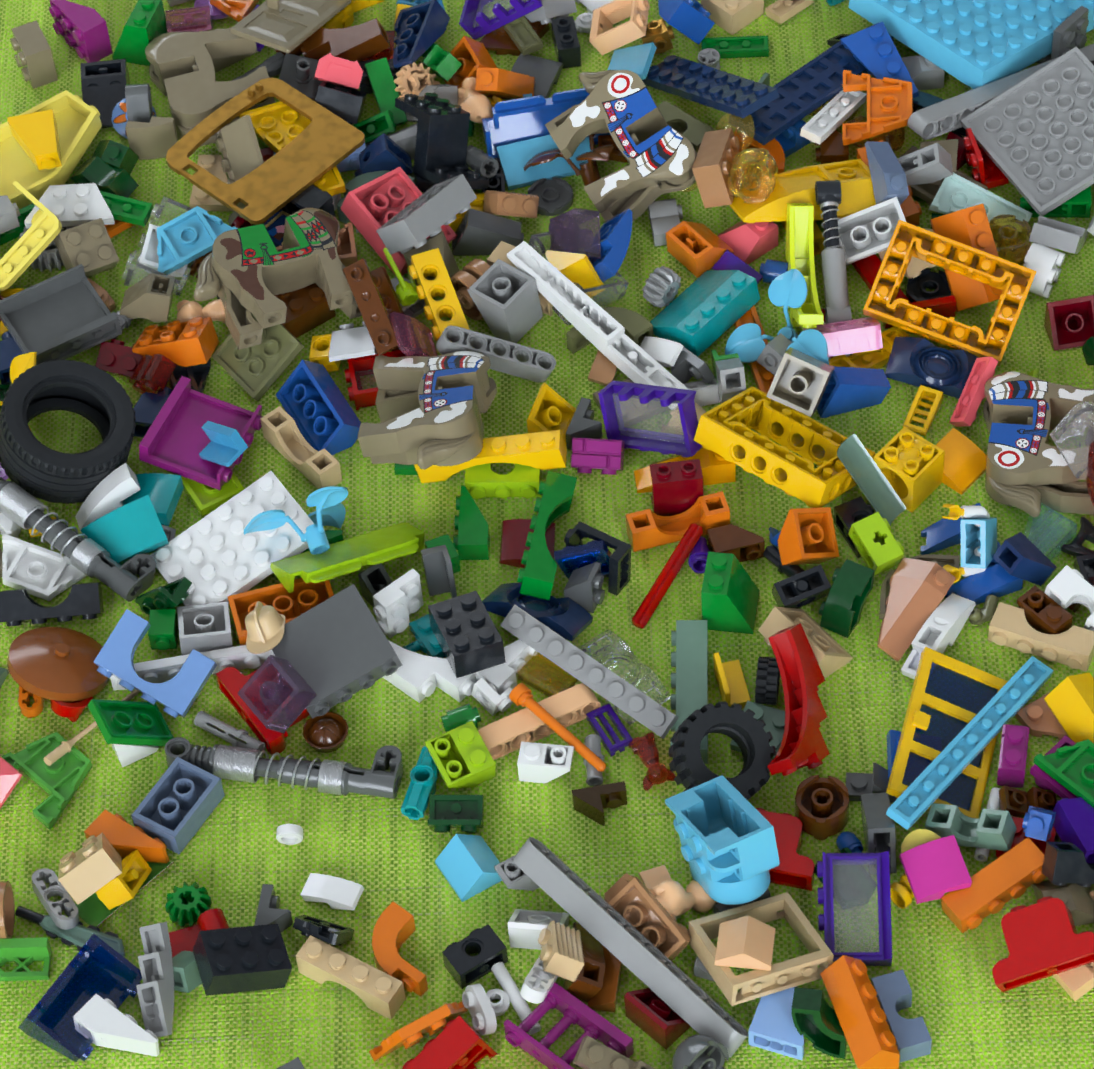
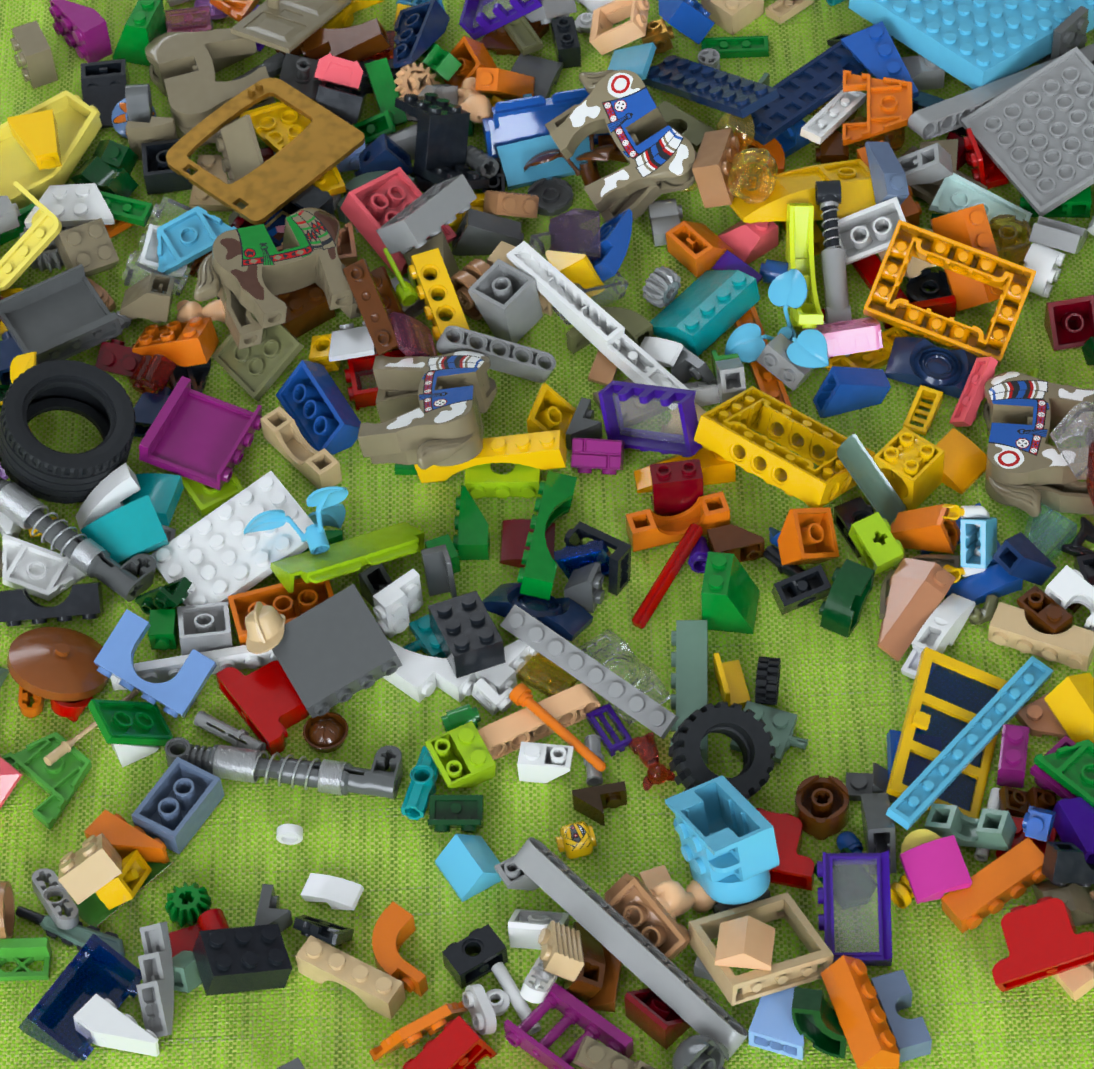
(157, 174): none -> black brick
(225, 444): dark azure panel -> none
(277, 694): clear purple brick -> none
(576, 840): none -> yellow head
(800, 382): dark tan brick -> none
(800, 676): red arch -> none
(826, 650): tan slope -> none
(926, 529): none -> orange slope

